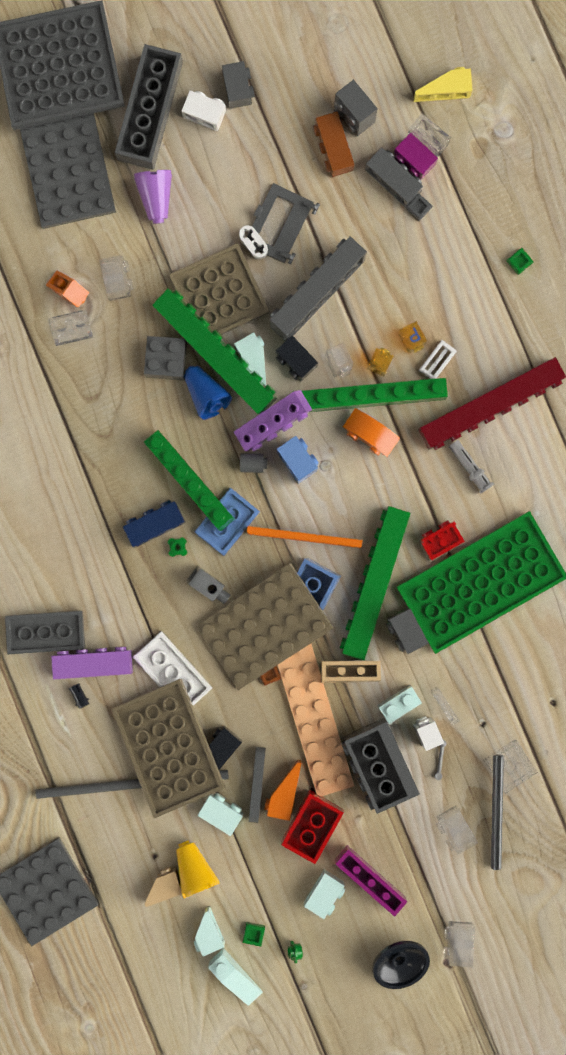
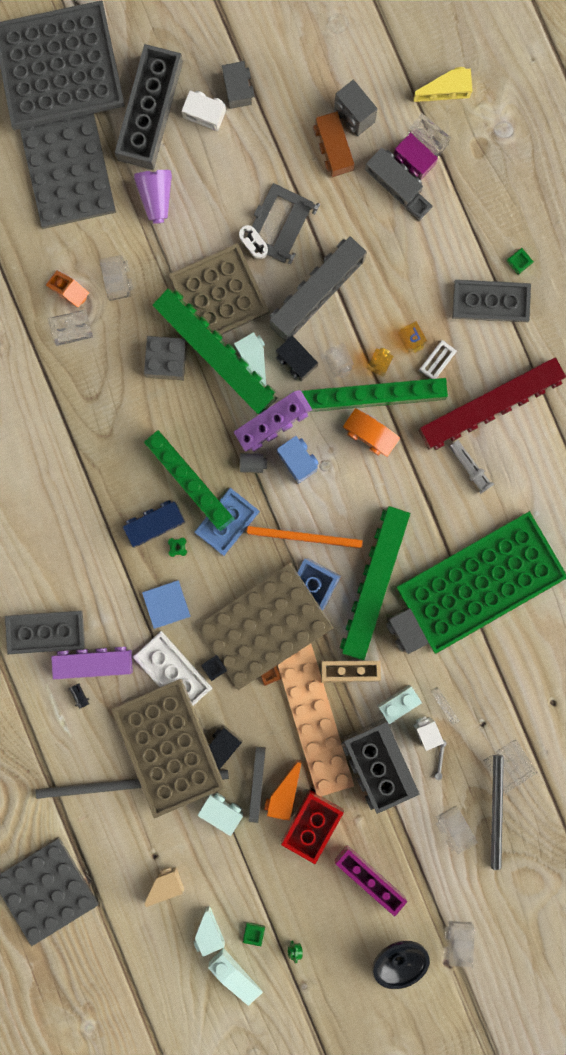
(166, 604): none -> medium blue tile
(194, 870): yellow cone -> none
(201, 580): dark grey torso -> none
(206, 393): blue cone -> none
(214, 667): none -> black plate
(324, 894): light aqua brick -> none
(442, 540): red bracket -> none
(491, 301): none -> dark grey plate

